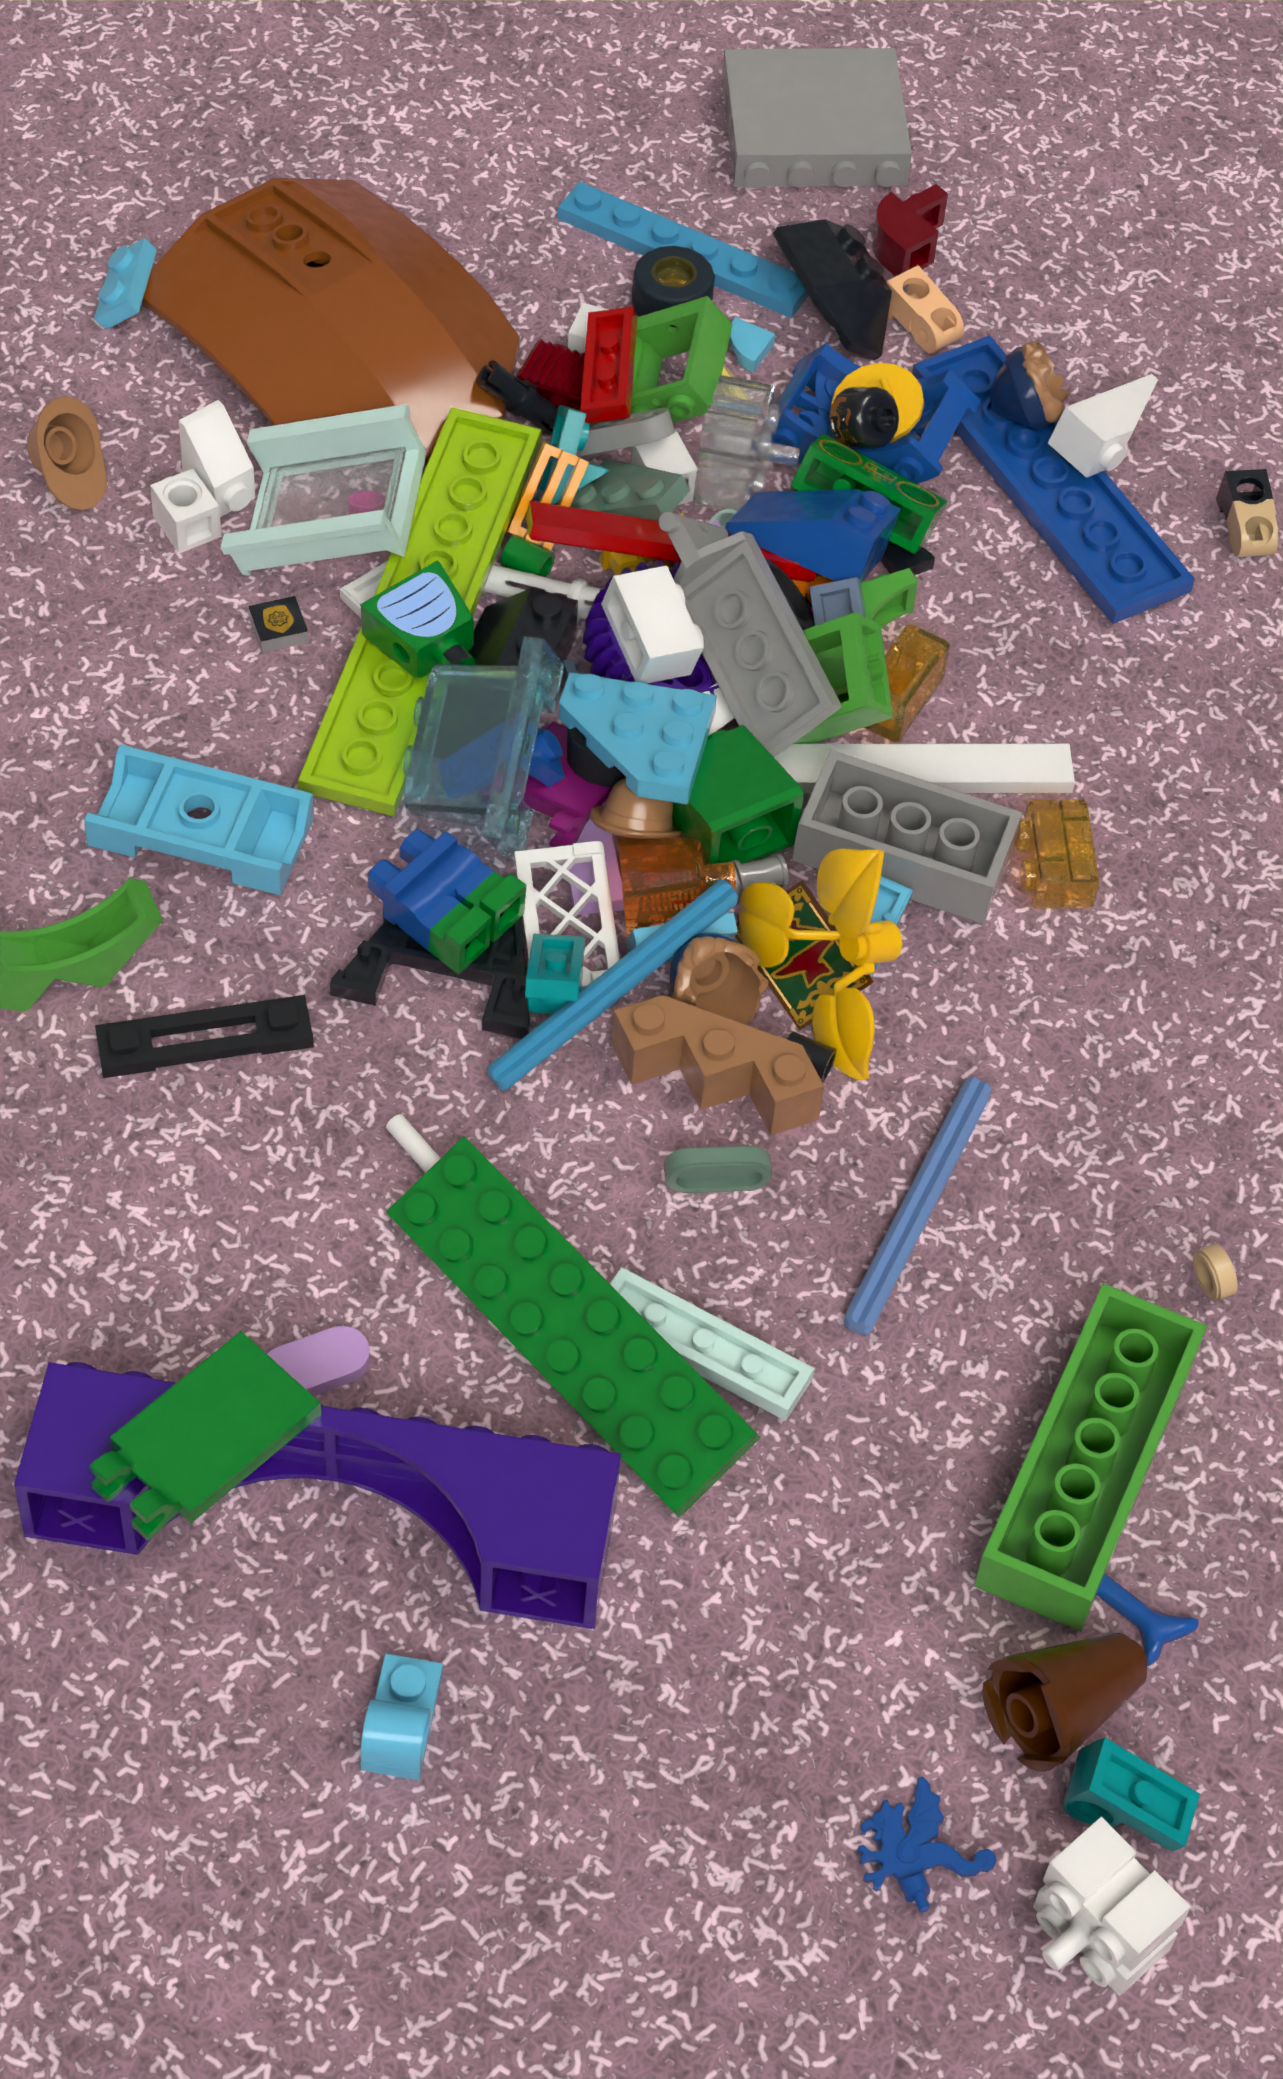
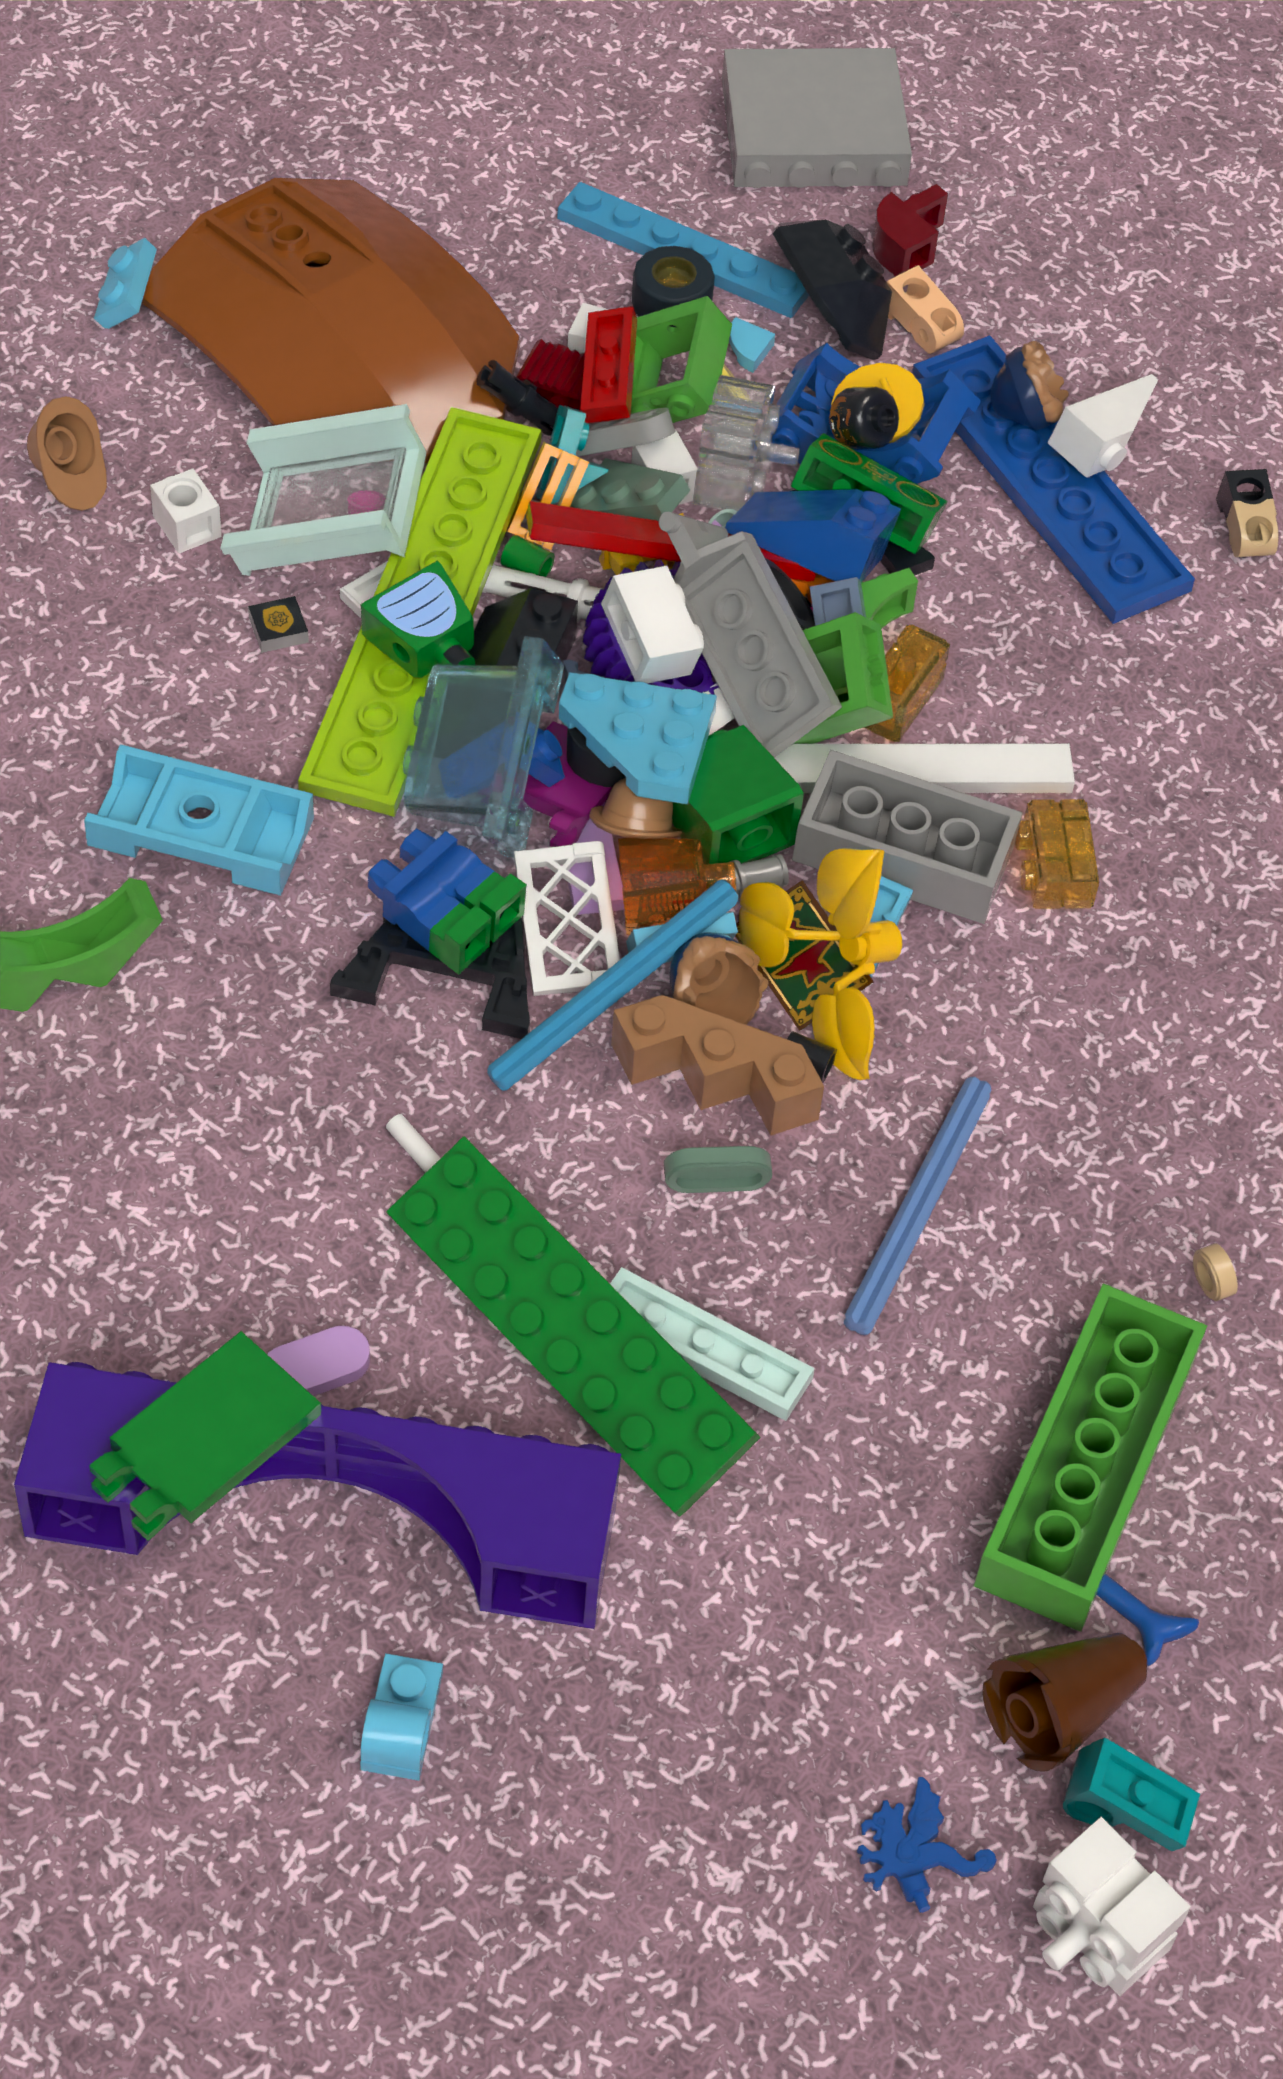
(128, 1046): black container -> none
(217, 456): white slope -> none
(554, 972): teal slope -> none

